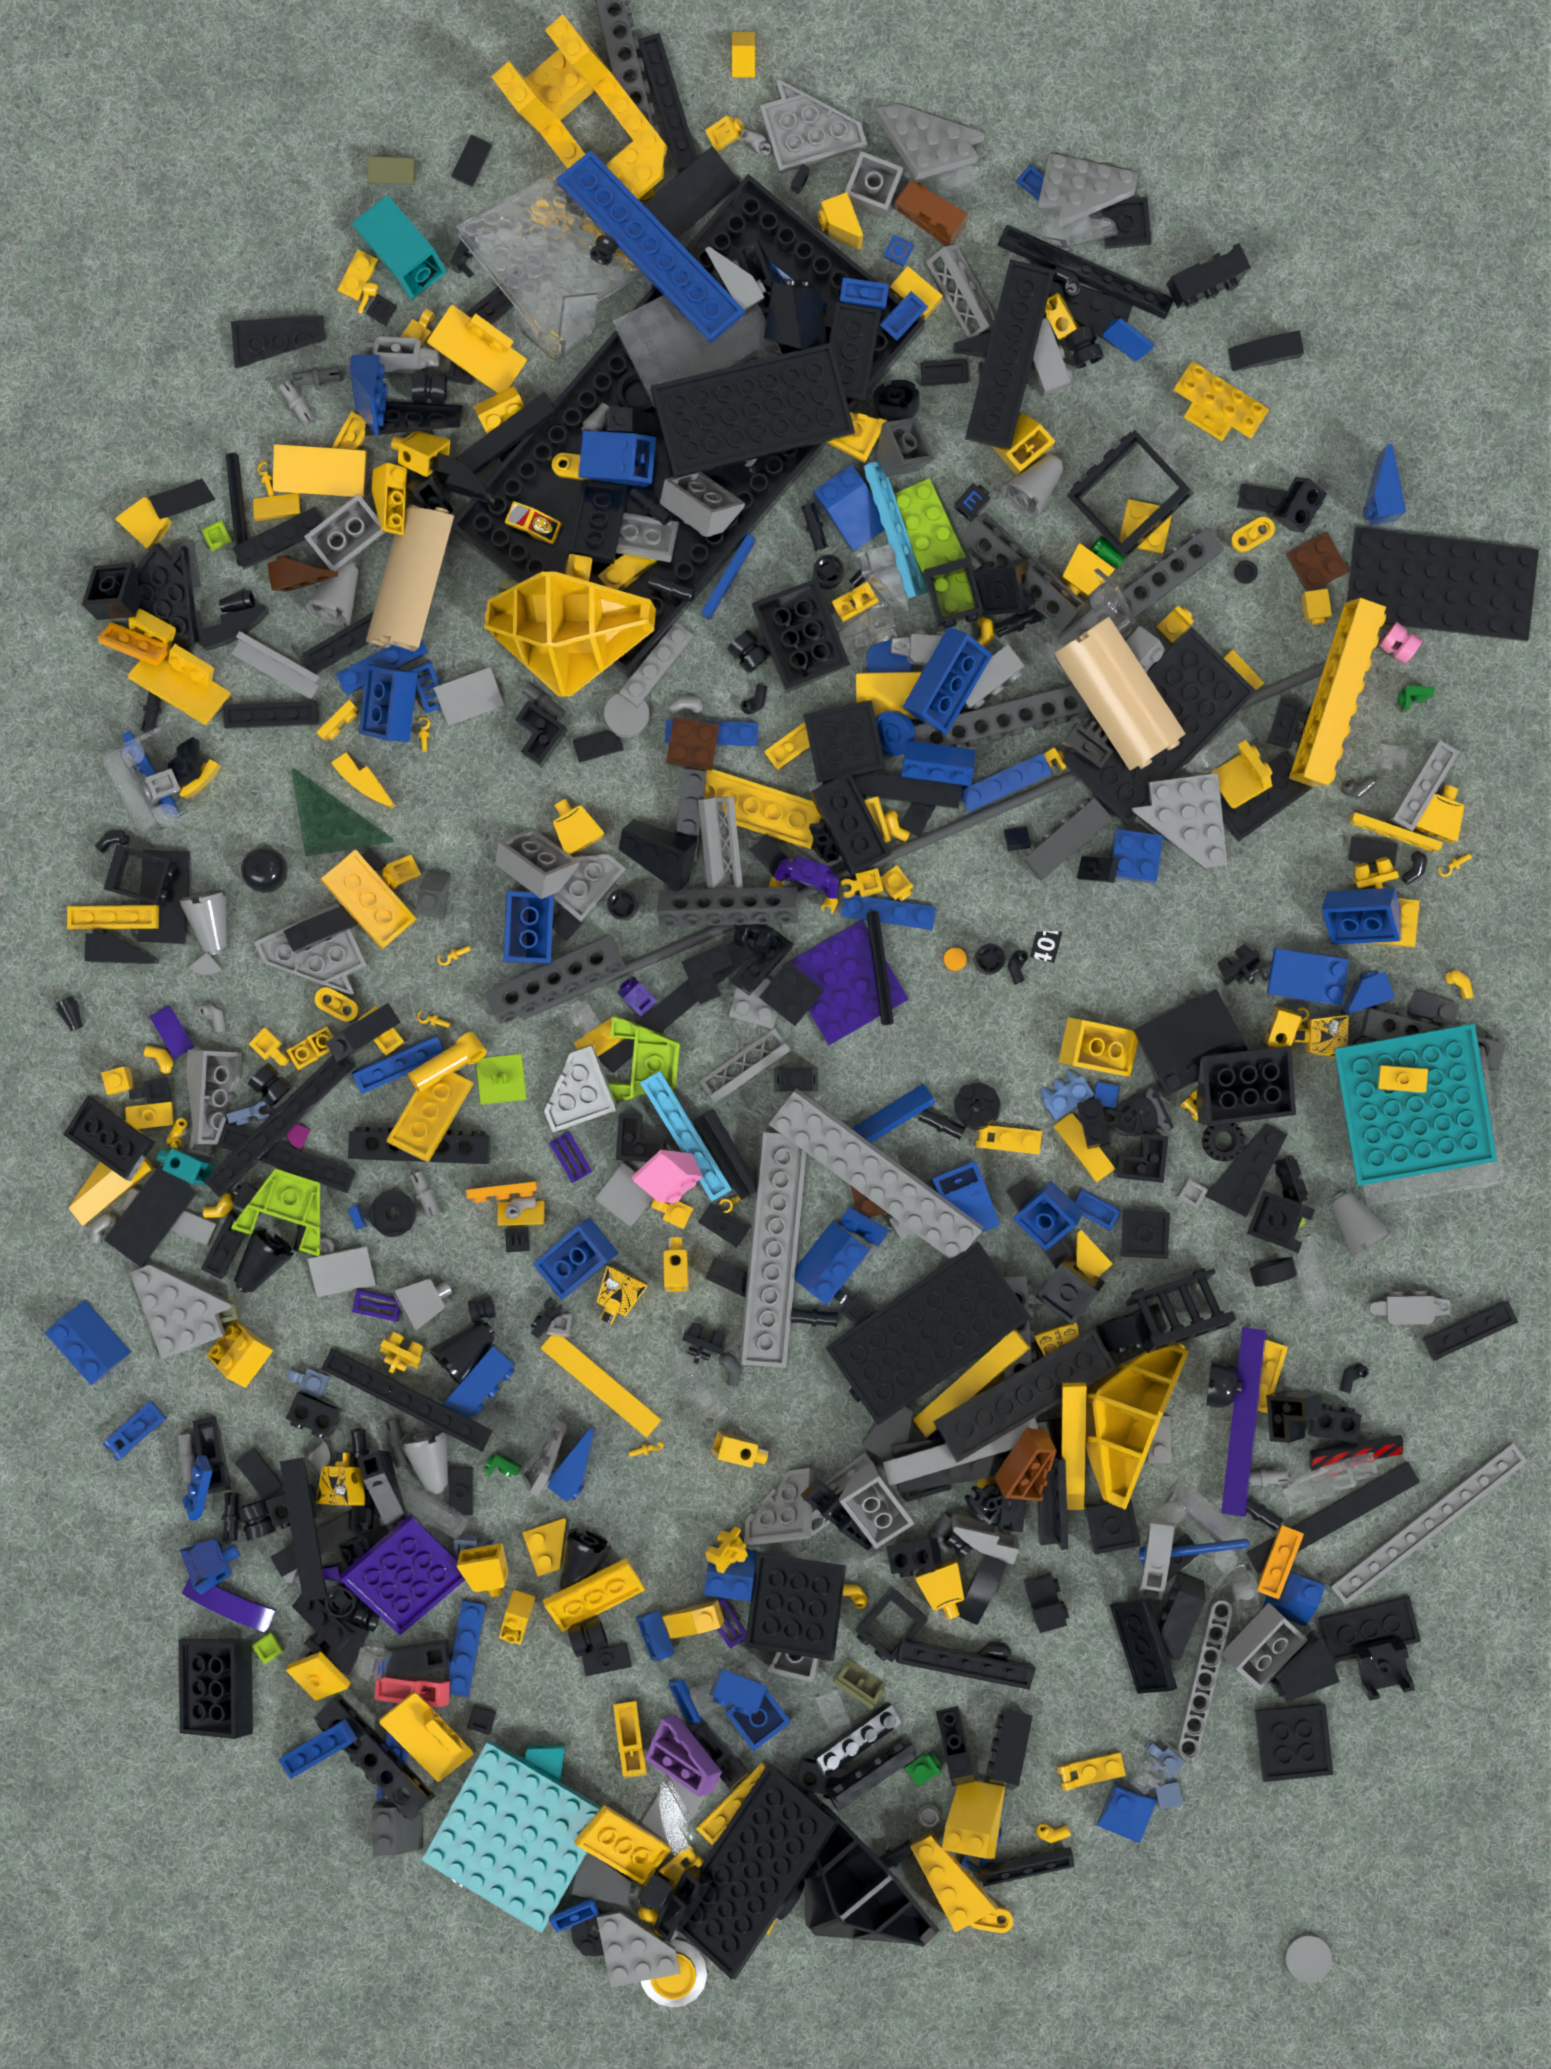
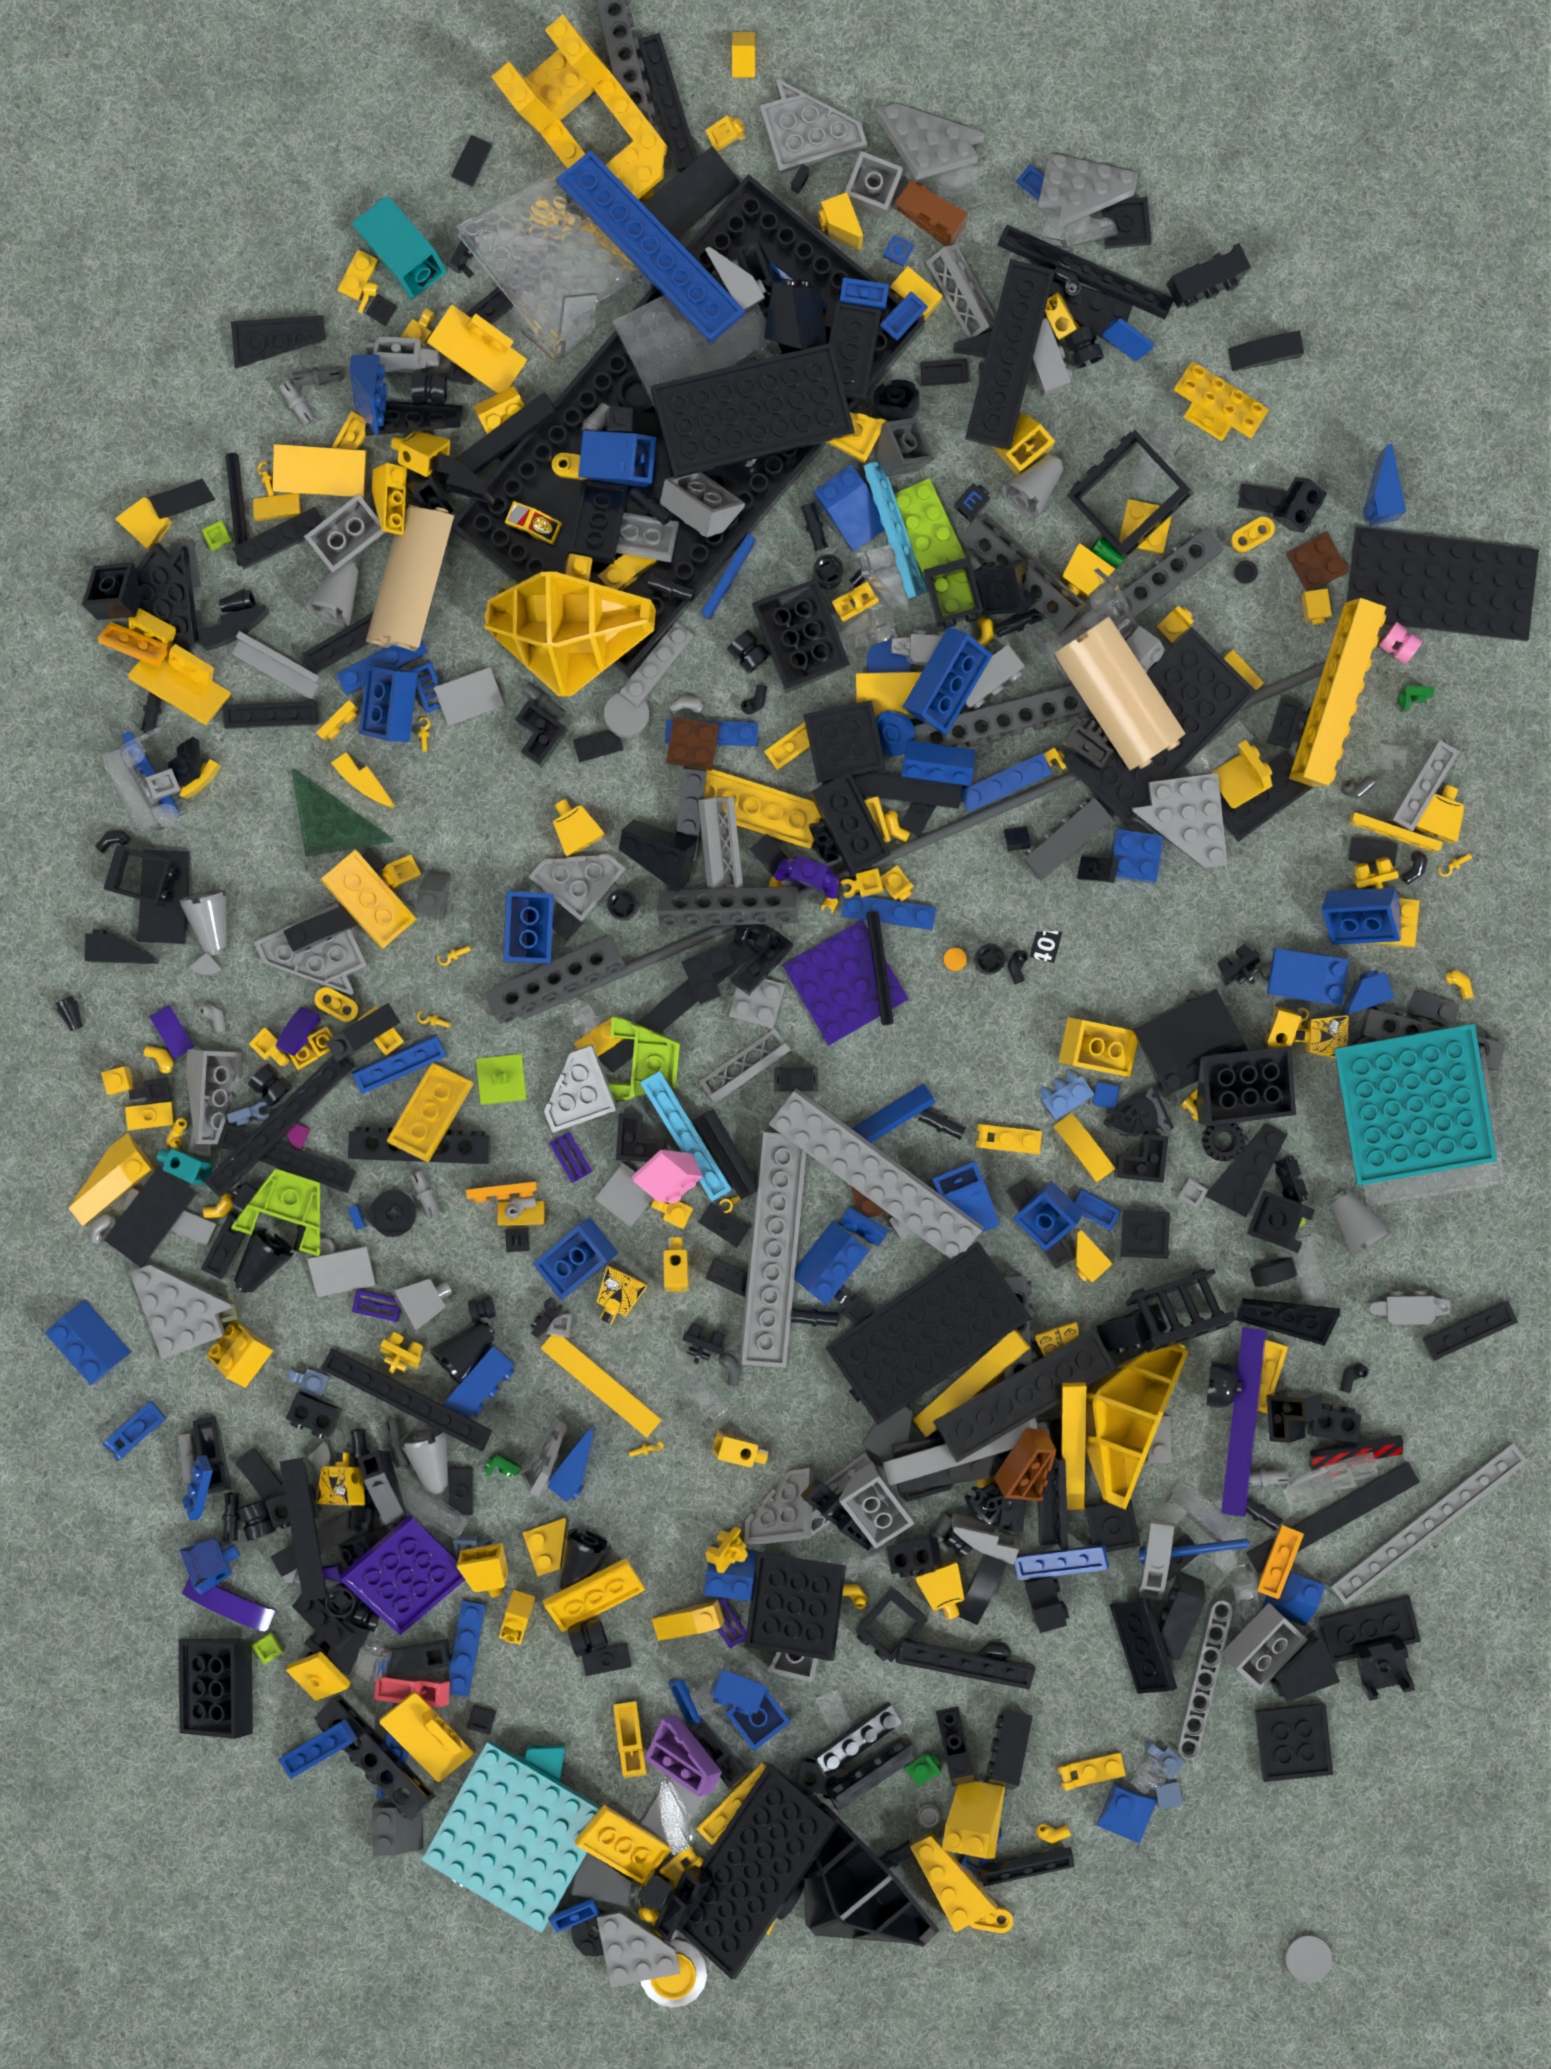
(109, 1138): black tile -> none
(113, 917): yellow tile -> none
(264, 870): black cylinder -> none
(292, 574): reddish brown slope -> none
(295, 1032): none -> dark purple slope
(391, 170): olive hinge -> none
(465, 1051): yellow piece -> none
(535, 862): light grey slope -> none
(604, 250): black wheel -> none
(636, 995): dark purple bracket -> none
(655, 1635): blue slope -> none
(757, 141): light grey arm -> none
(791, 993): black plate -> none
(859, 1683): olive hinge -> none
(985, 1116): black plate -> none
(1061, 1562): none -> plate
(1069, 1291): black panel -> none
(1093, 1123): black plate -> none
(1291, 1319): none -> black wing
(1402, 1078): yellow plate -> none

